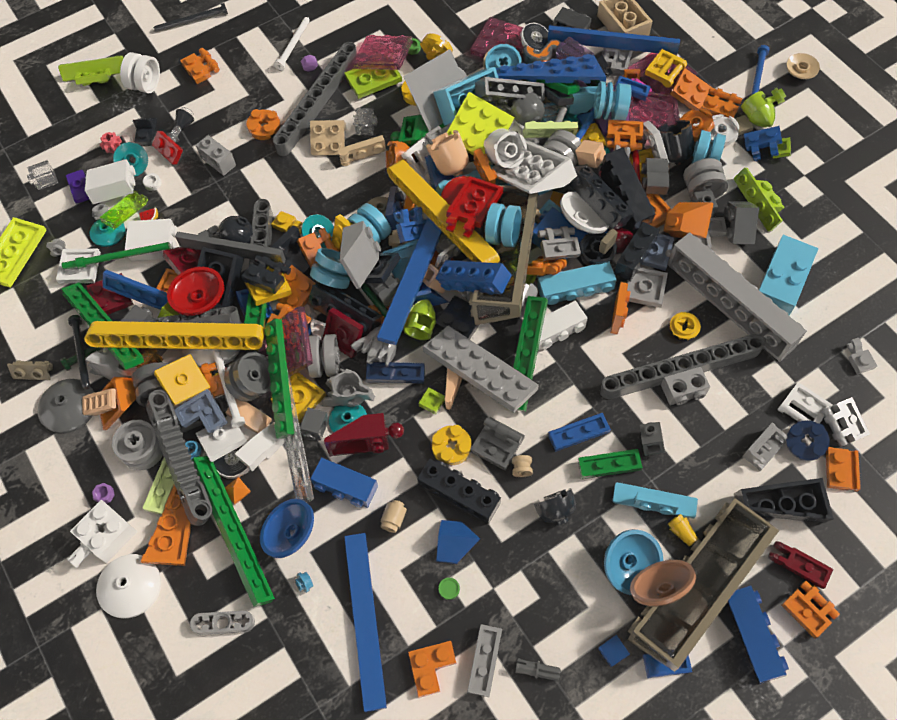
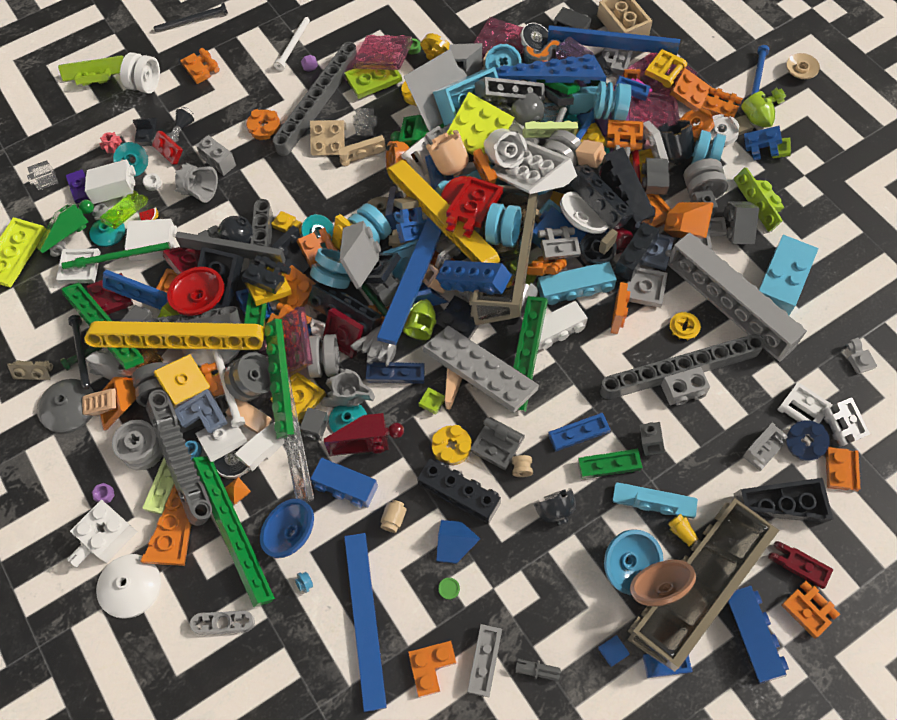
(64, 223): none -> green slope
(196, 182): none -> light grey hat
(406, 203): none -> dark tan tile
(468, 57): none -> light grey slope

